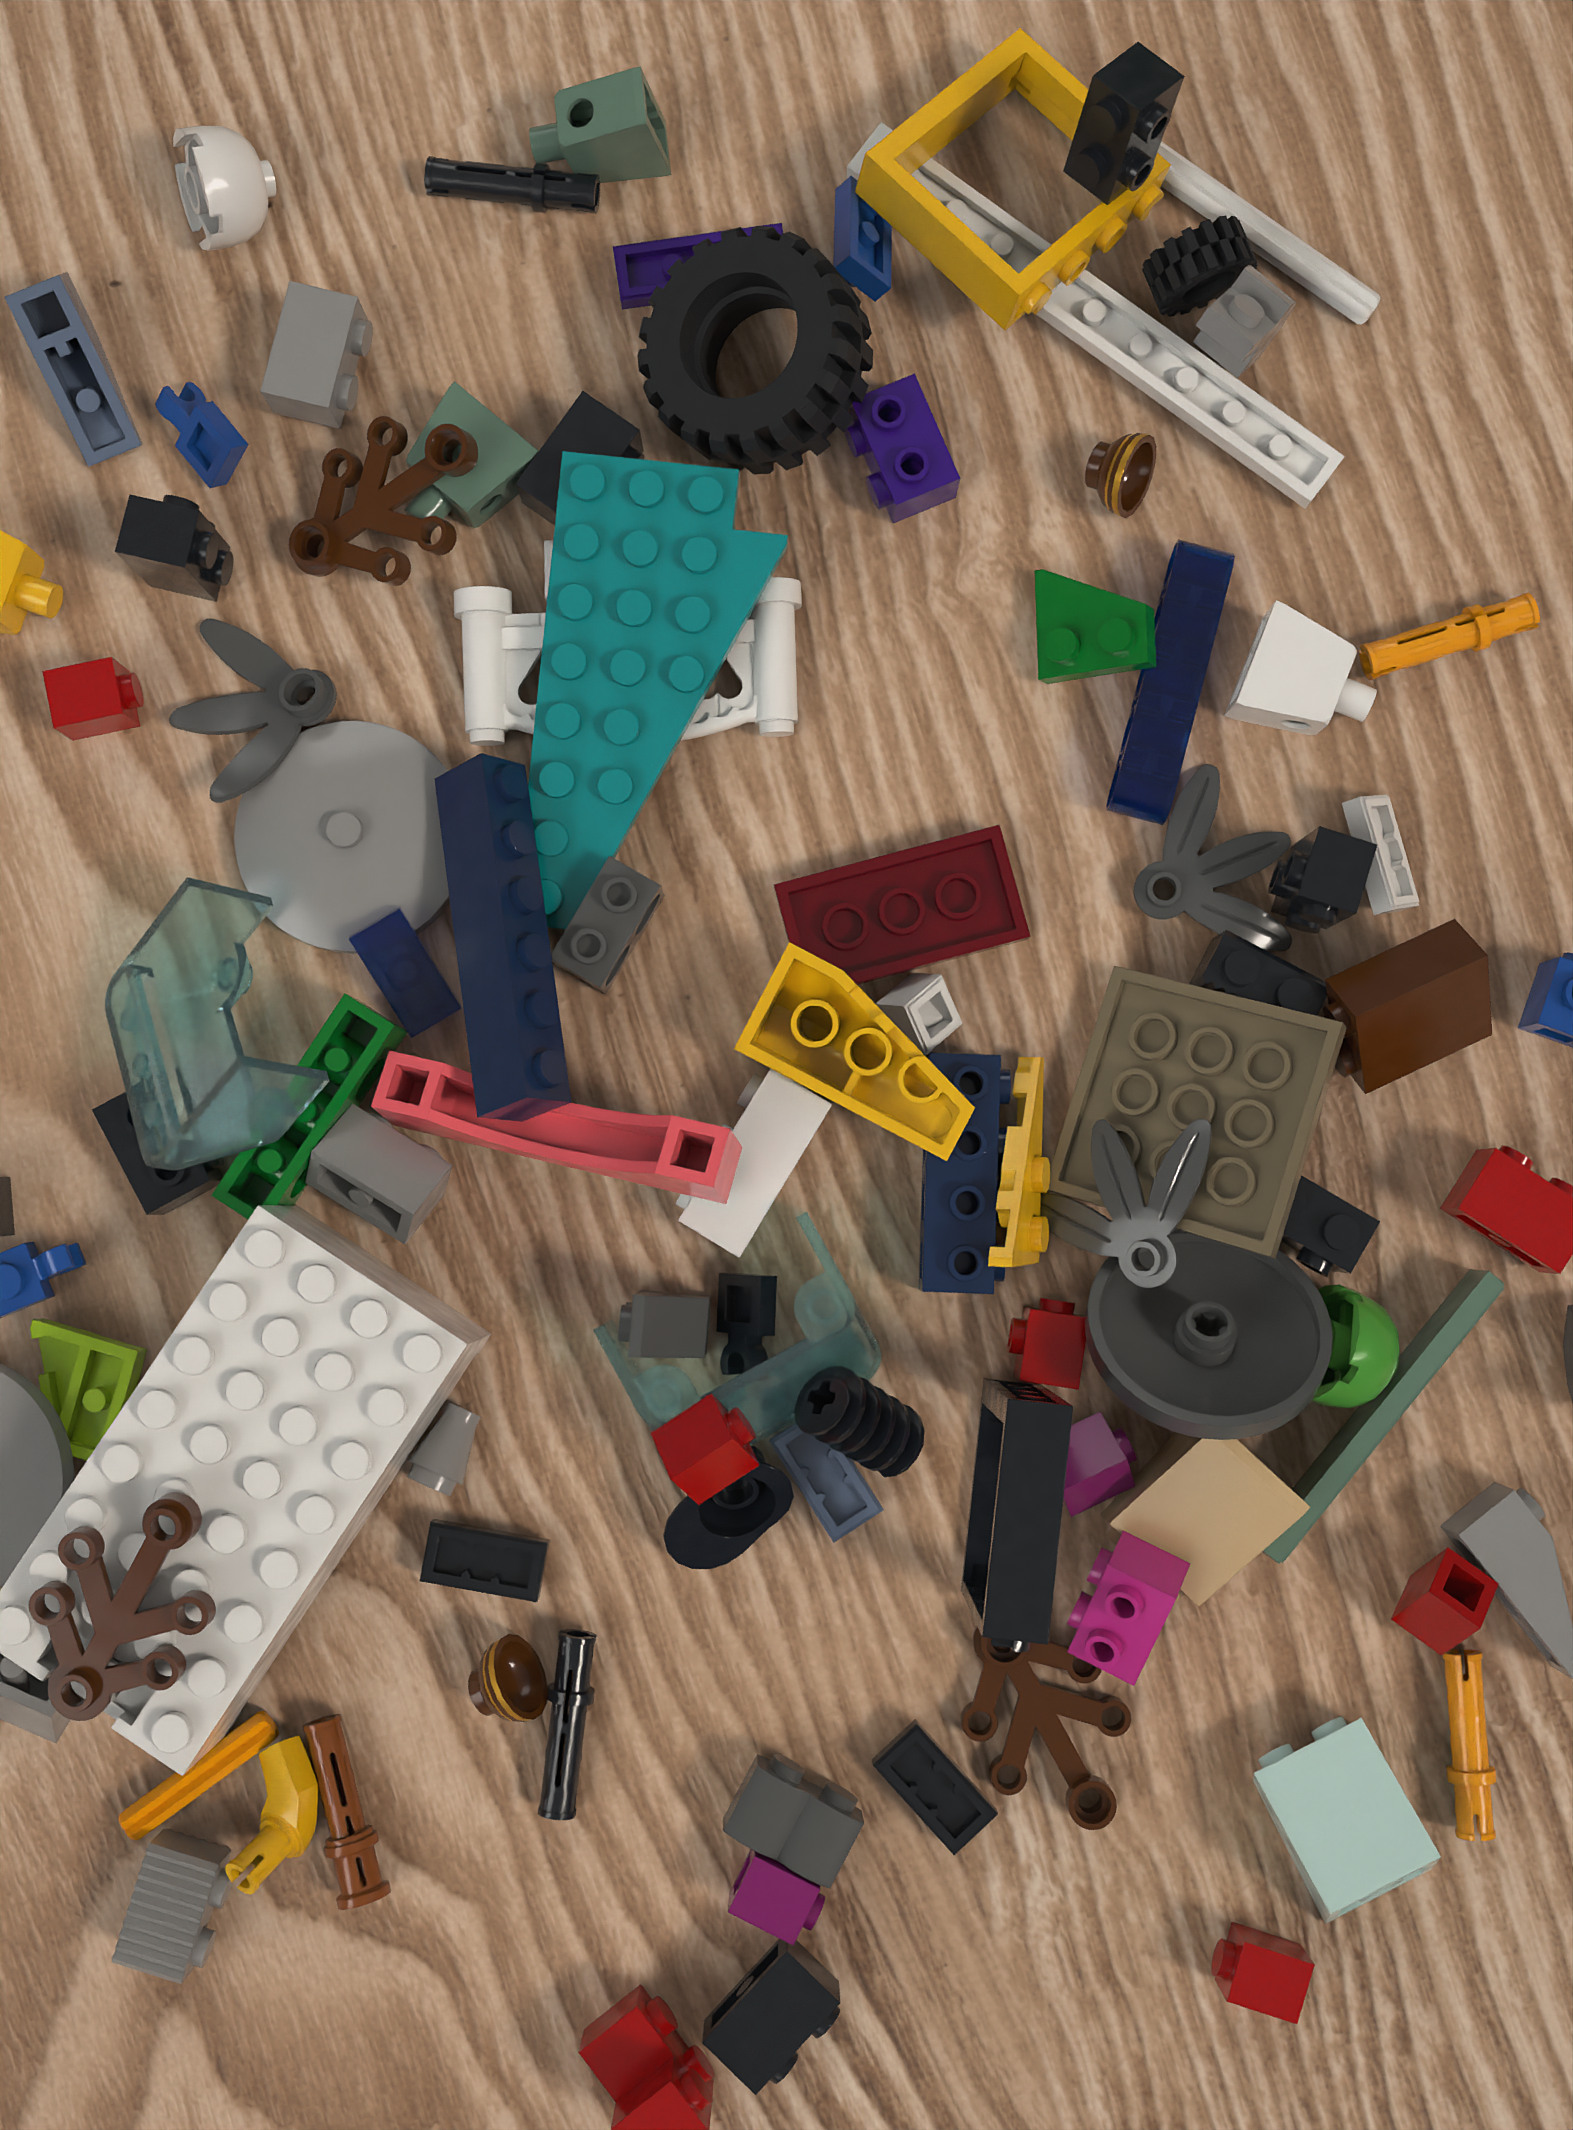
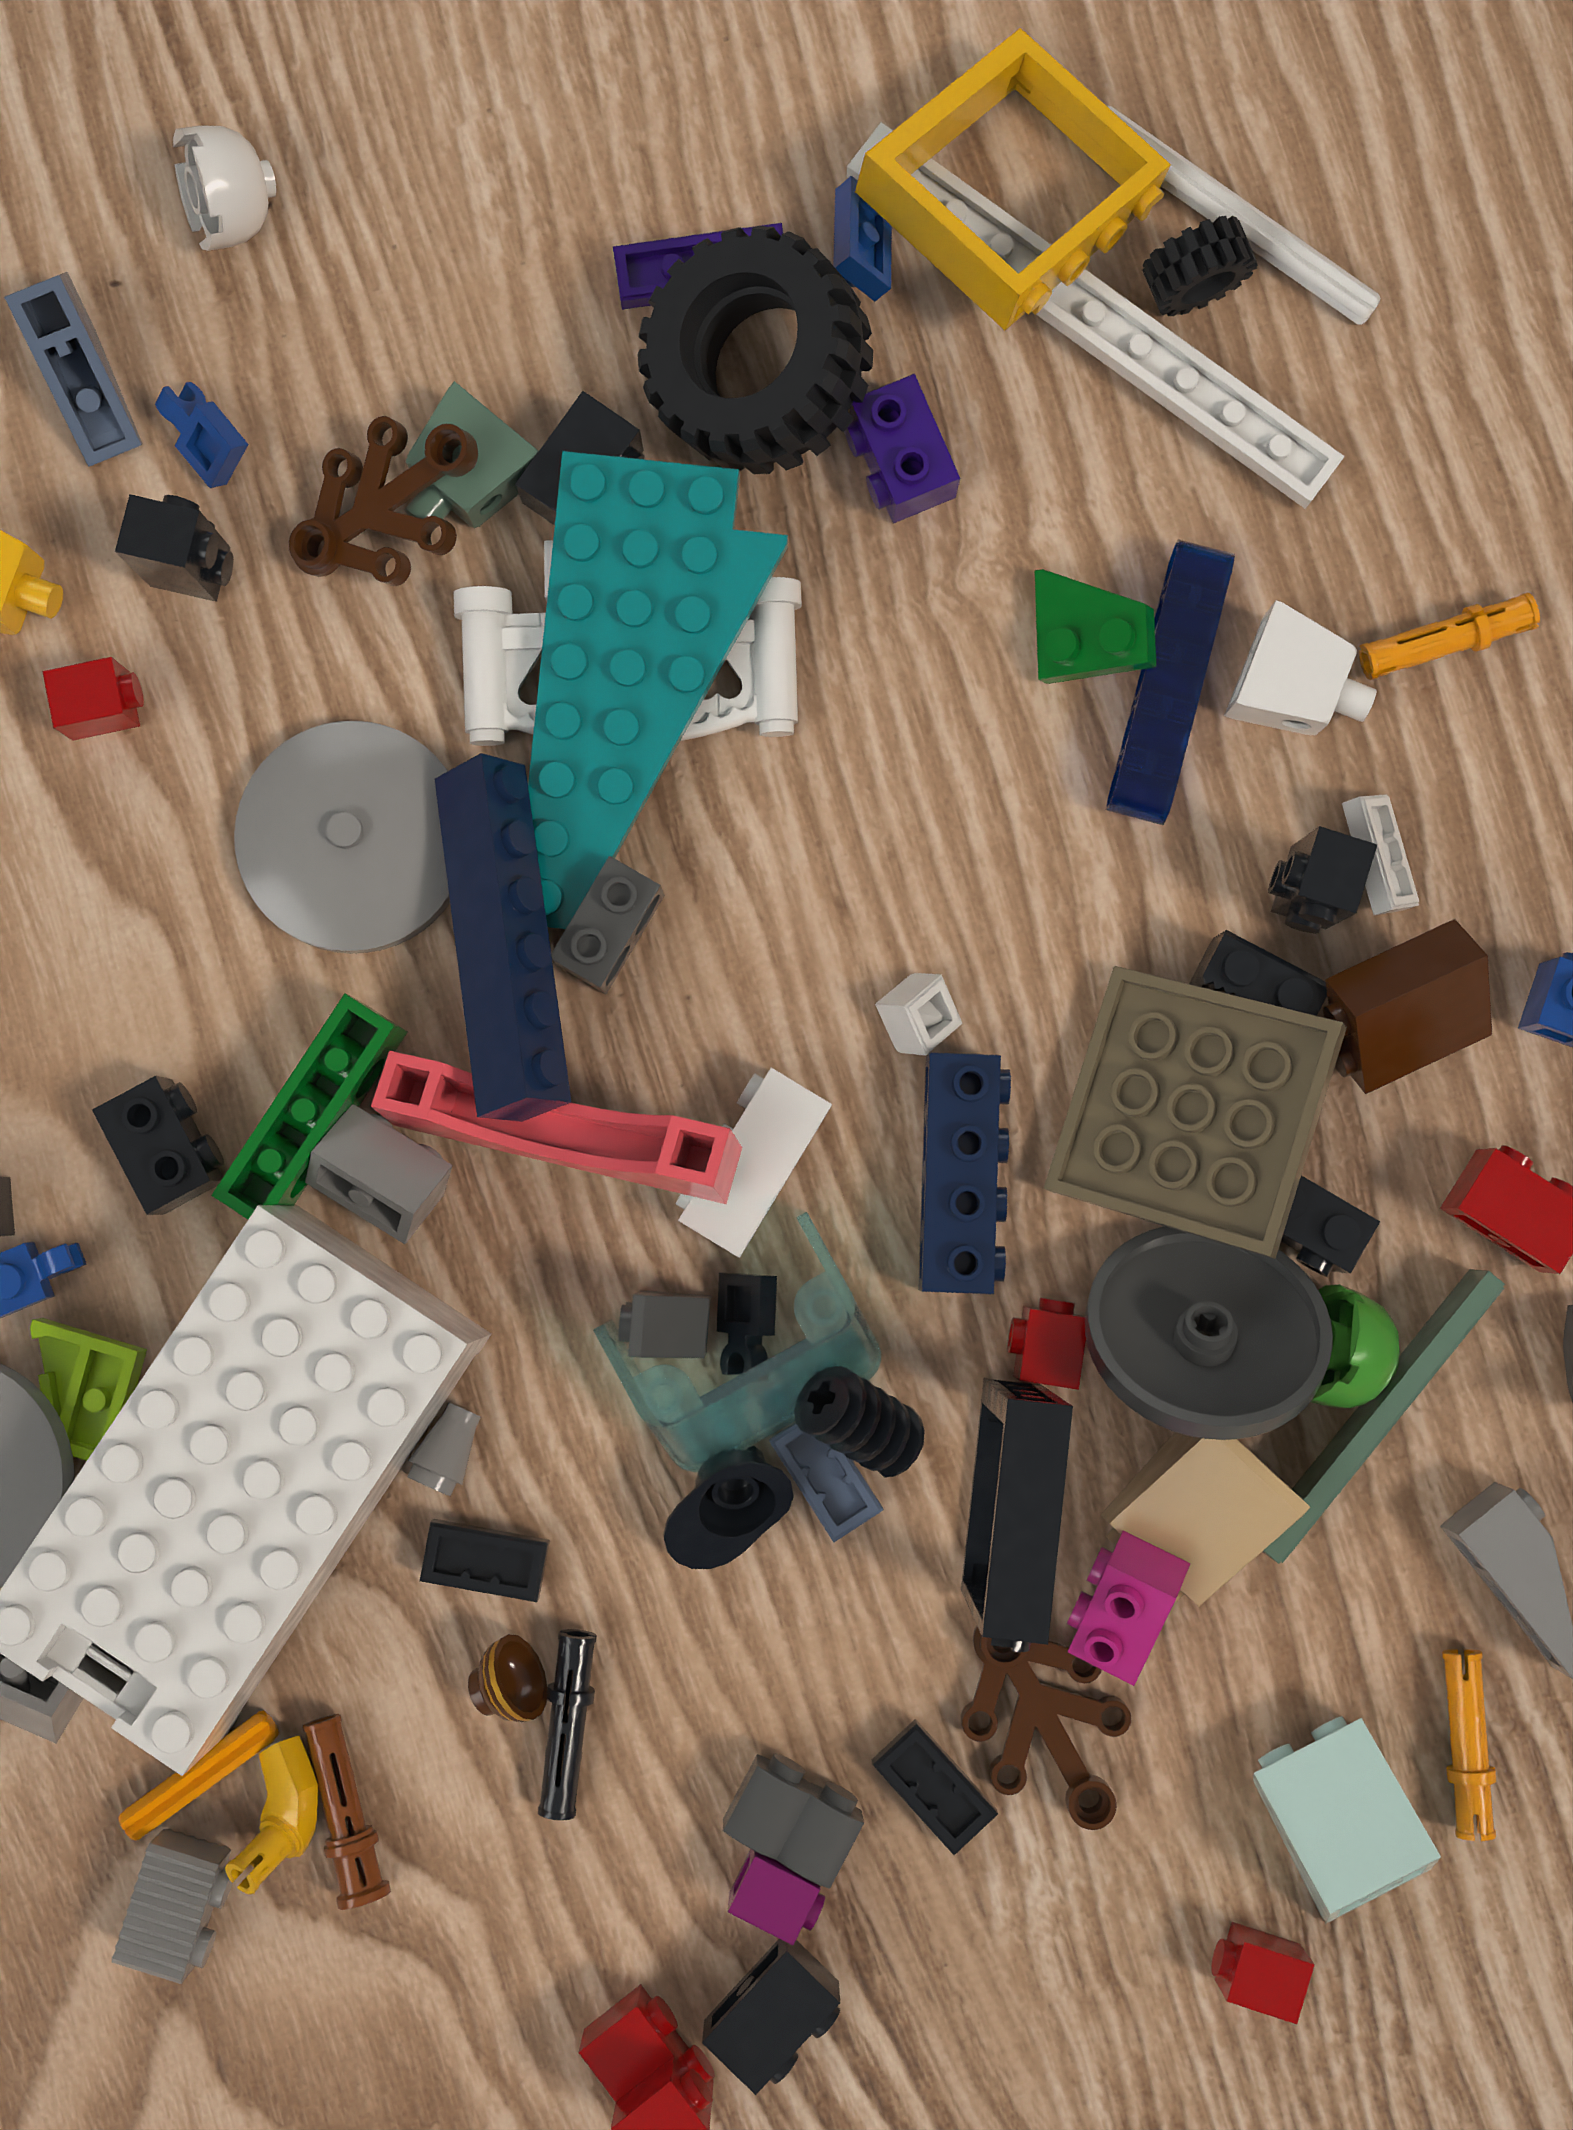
(116, 1616): reddish brown plant -> none
(179, 1042): clear light blue windscreen -> none
(278, 708): dark grey plant -> none
(316, 355): light grey brick -> none
(405, 972): clear blue plate -> none
(516, 185): black pin -> none
(607, 129): sand green torso -> none
(706, 1448): red brick -> none
(844, 1047): yellow wedge -> none
(907, 907): dark red plate -> none
(1023, 1174): yellow wing -> none
(1096, 1464): magenta brick -> none
(1122, 472): reddish brown piece -> none
(1123, 123): black brick -> none
(1133, 1222): dark grey plant -> none
(1222, 865): dark grey plant -> none
(1243, 321): light grey brick -> none
(1445, 1601): red brick -> none

